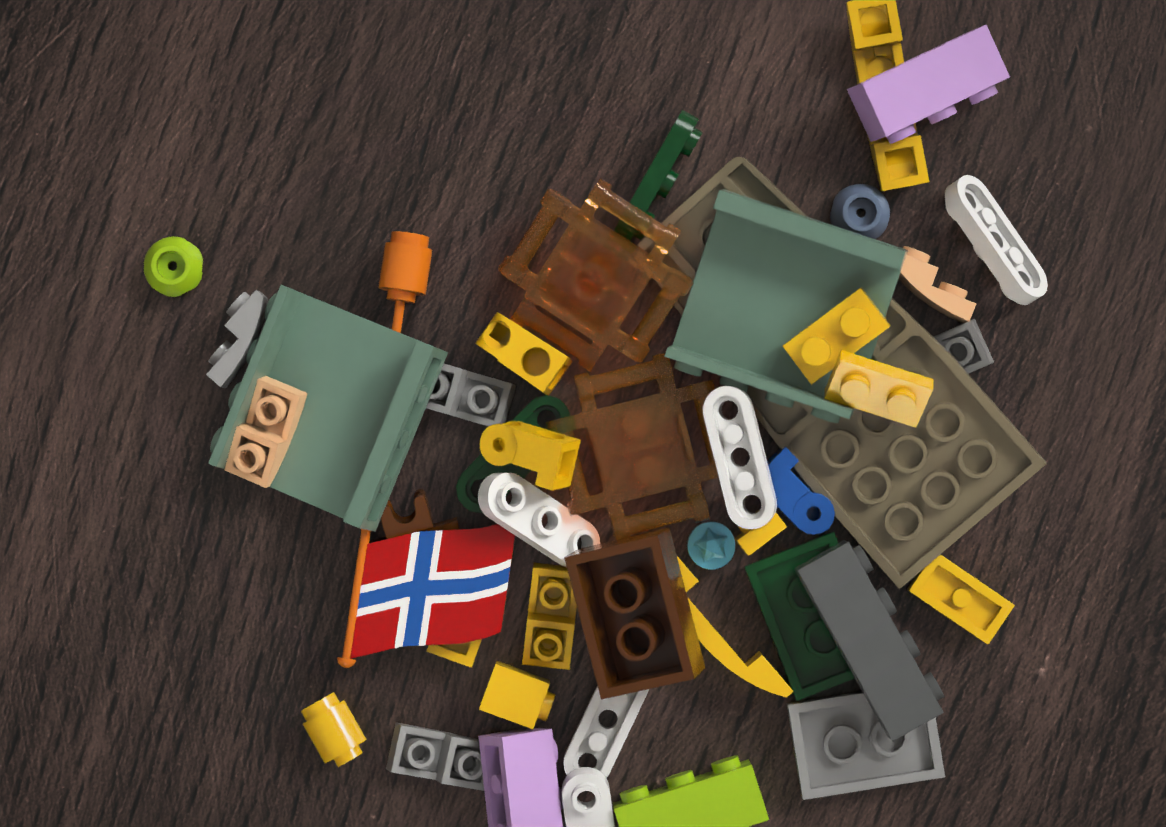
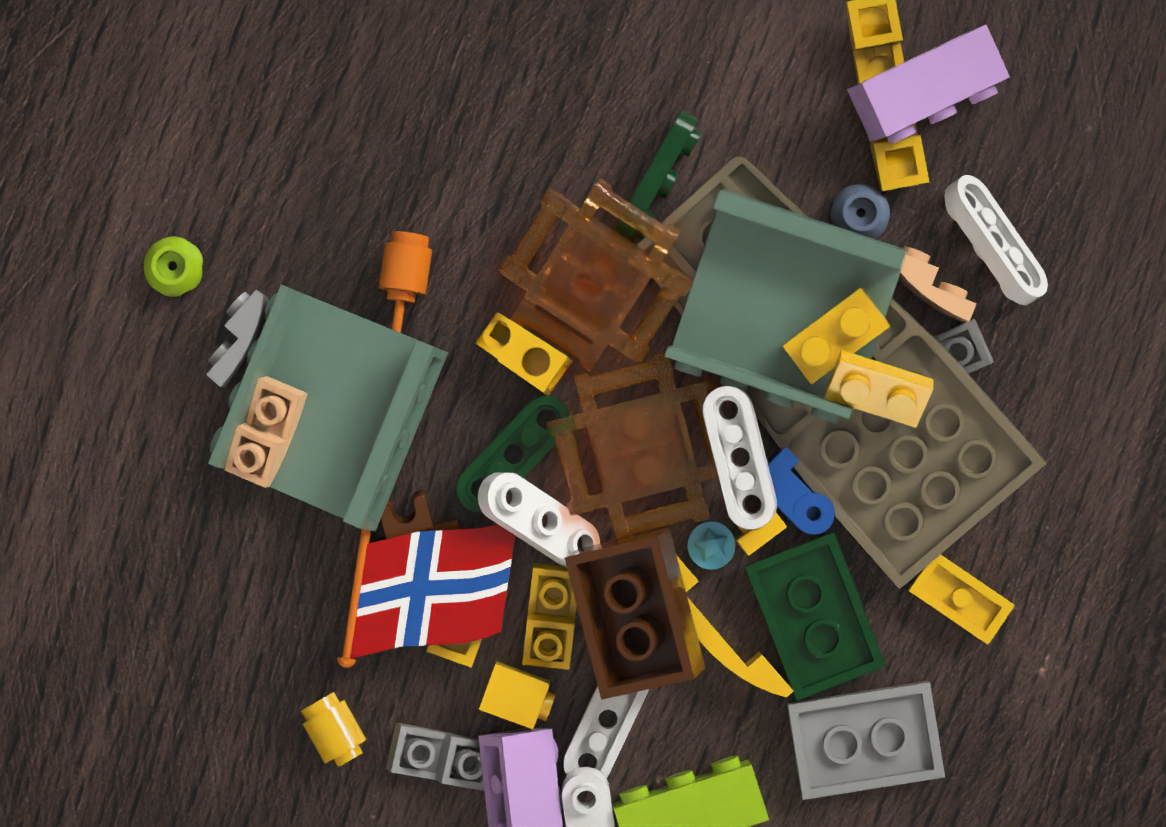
(471, 396): light grey slope -> none
(532, 448): yellow leg -> none
(869, 639): dark grey brick -> none

